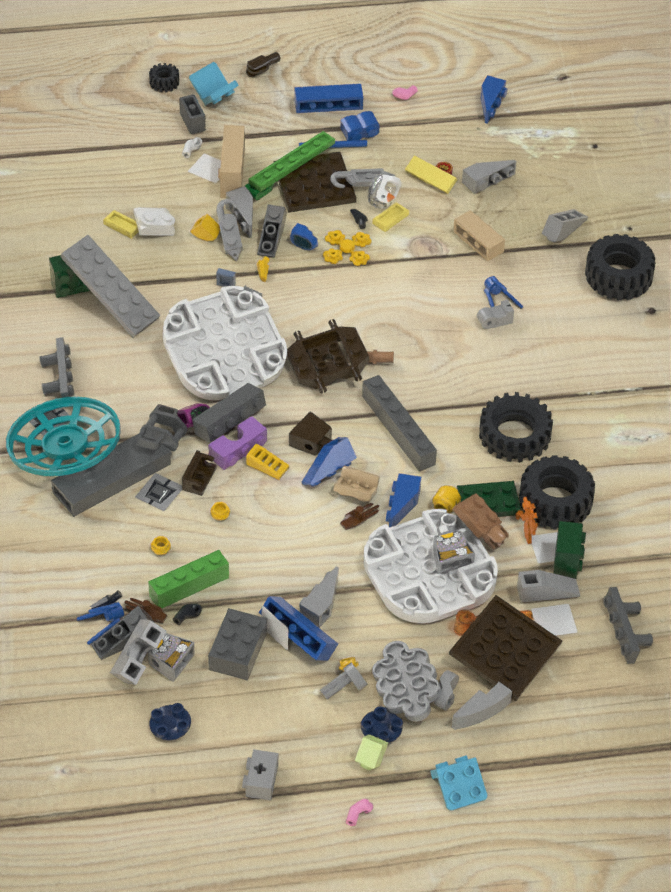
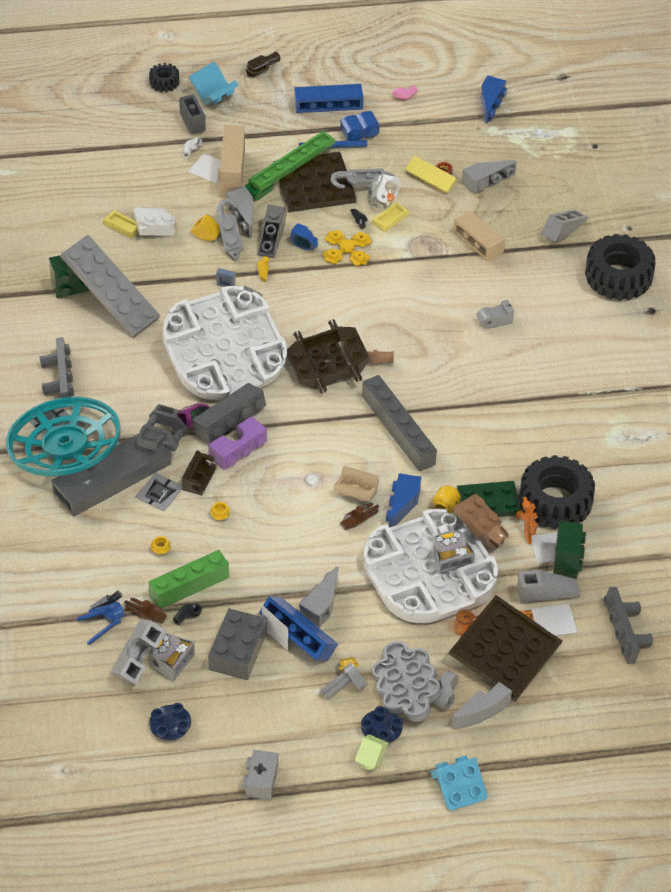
(117, 636): dark grey slope -> none
(259, 453): yellow slope -> none
(310, 434): dark brown torso -> none
(330, 458): slope -> none
(356, 809): bright pink arm -> none
(494, 287): blue plant -> none
(519, 409): black tyre -> none

